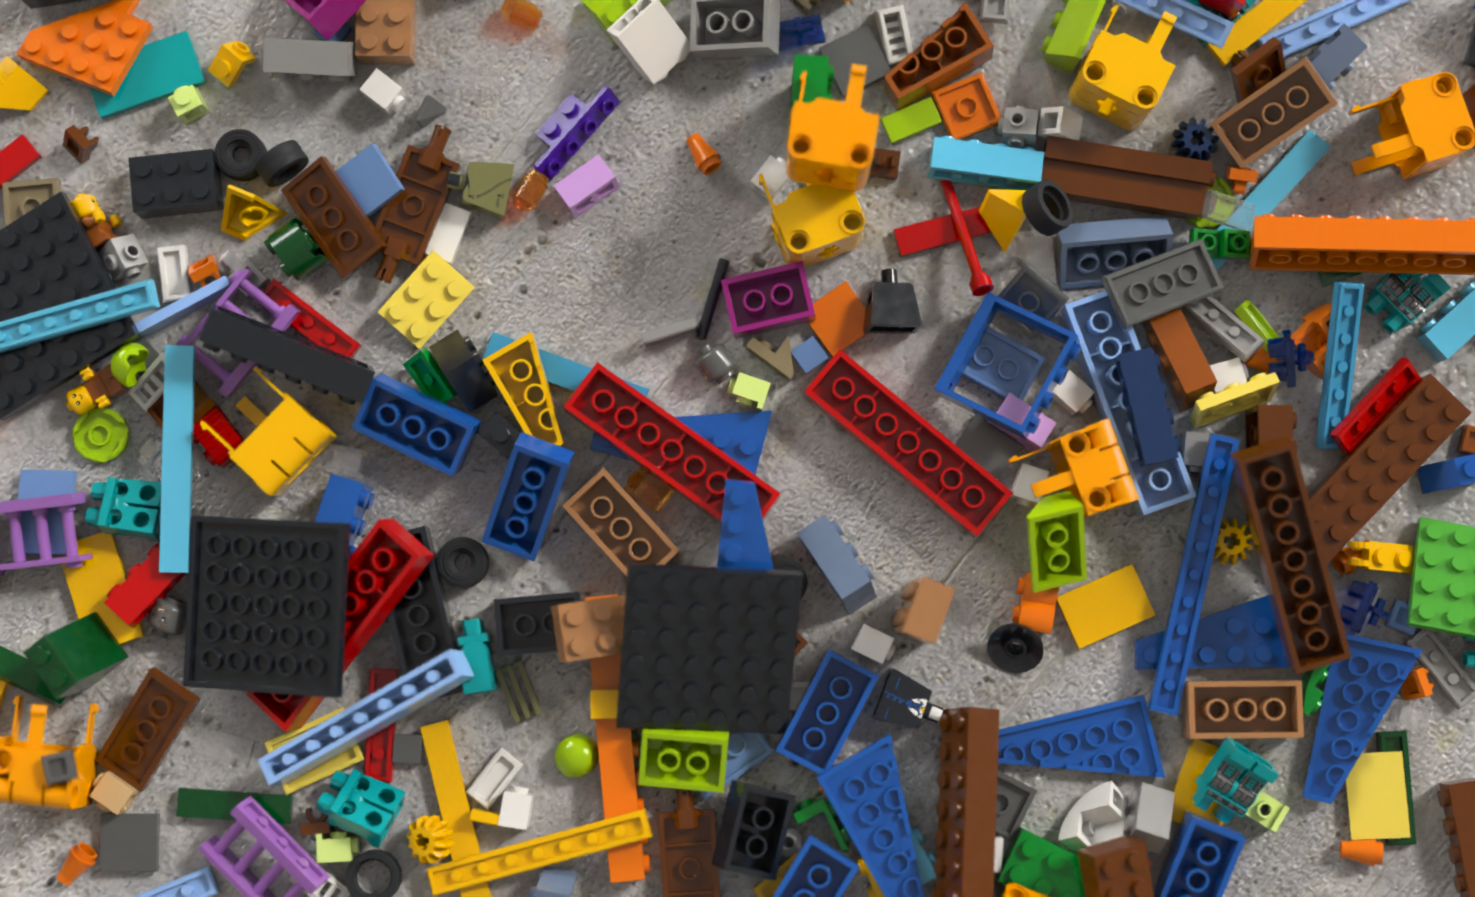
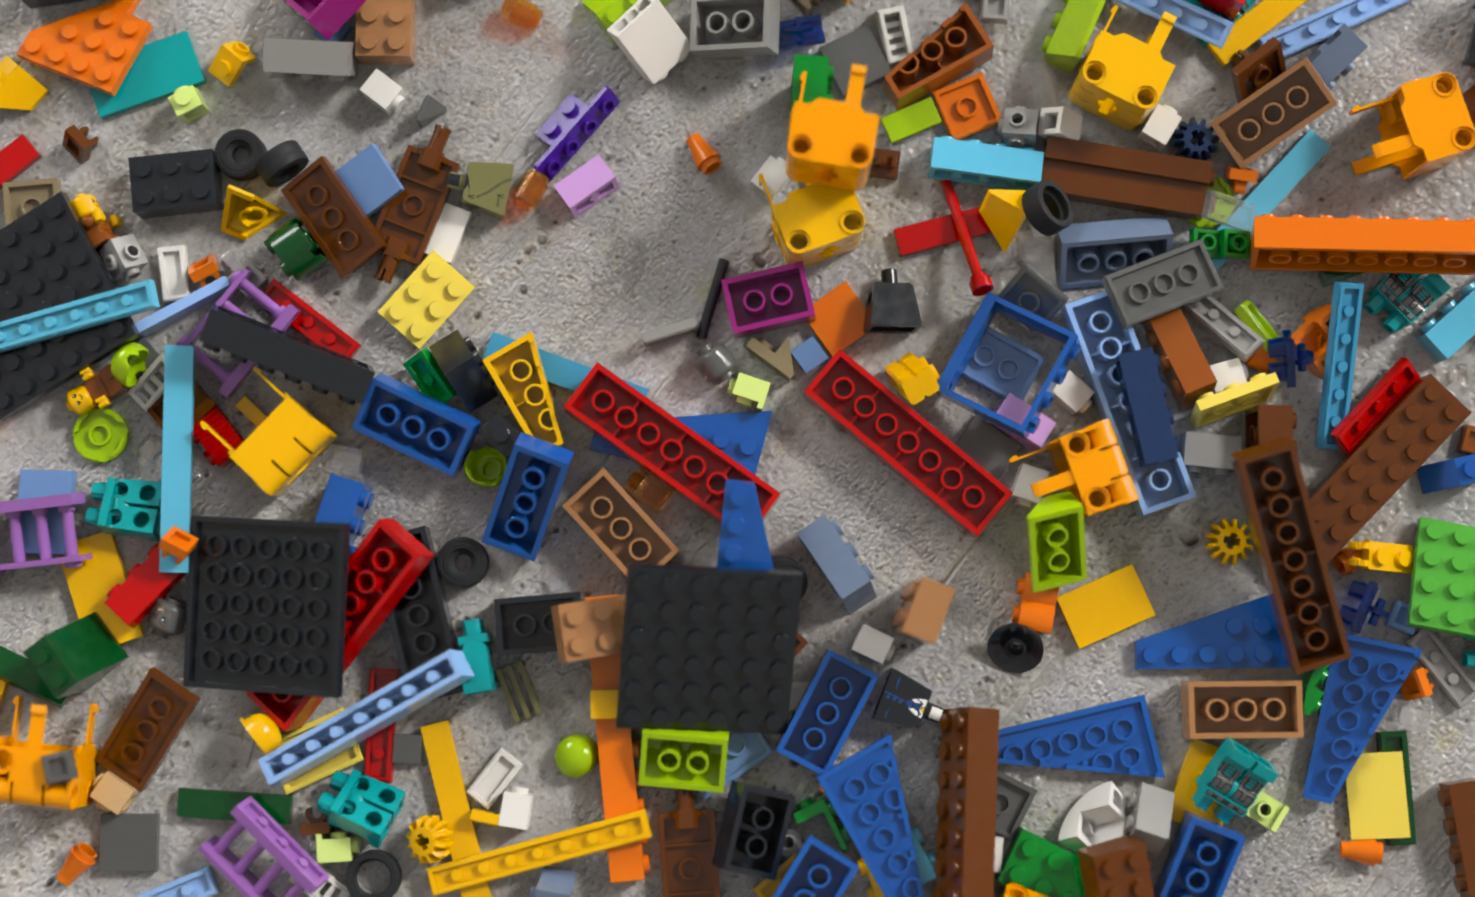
(178, 544): none -> orange tile
(263, 731): none -> yellow cap
(485, 467): none -> lime hair
(913, 377): none -> yellow brick
(1159, 126): none -> white brick
(1193, 575): blue plate -> none

